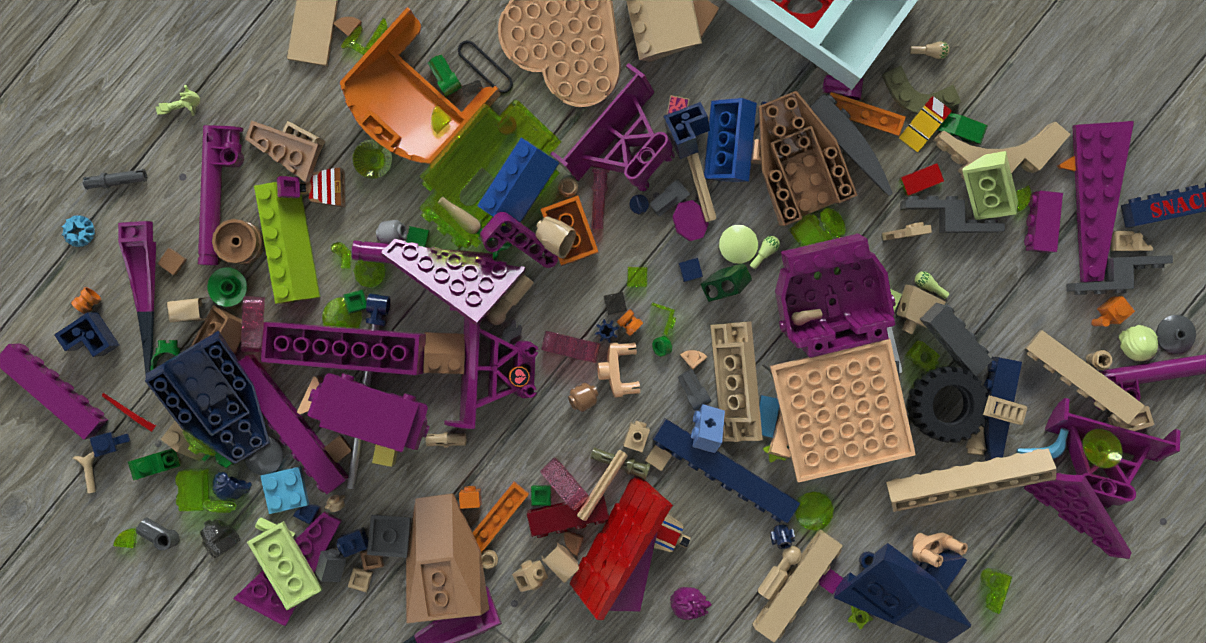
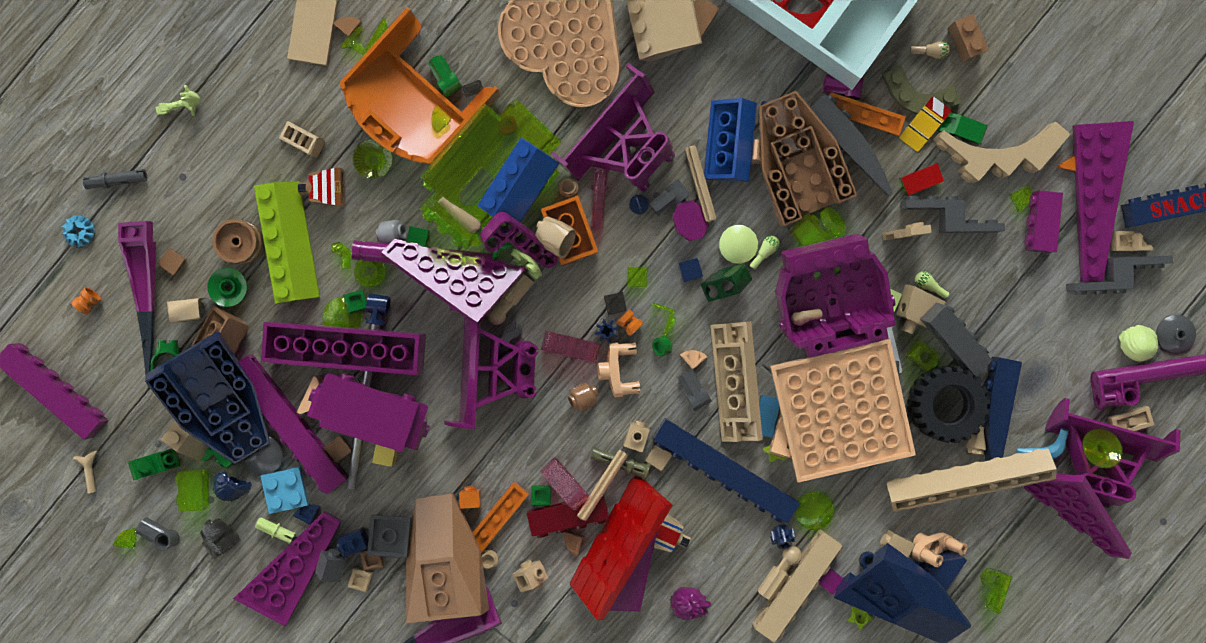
(88, 331): dark blue brick -> none
(107, 443): dark blue brick -> none
(148, 425): red sticker -> none
(197, 446): clear neon green dish -> none
(217, 146): magenta piece -> none
(219, 506): clear neon green gear -> none
(252, 324): clear pink beam -> none
(285, 565): yellowish green tile -> none
(288, 187): magenta plate -> none
(289, 150): medium nougat wing -> none
(335, 503): tan plate -> none
(444, 353): medium nougat slope -> none
(446, 439): tan pin -> none
(488, 58): black piece -> none
(519, 376): tile -> none
(523, 259): none -> yellowish green dish
(562, 563): tan piece -> none
(677, 103): tile -> none
(685, 126): dark blue brick -> none
(708, 428): medium blue brick -> none
(900, 543): none -> tan brick
(968, 38): none -> medium nougat brick
(991, 186): yellowish green slope -> none
(1005, 410): tan slope -> none
(1085, 377): tan brick -> none
(1099, 359): tan cone -> none
(1113, 311): orange brick -> none

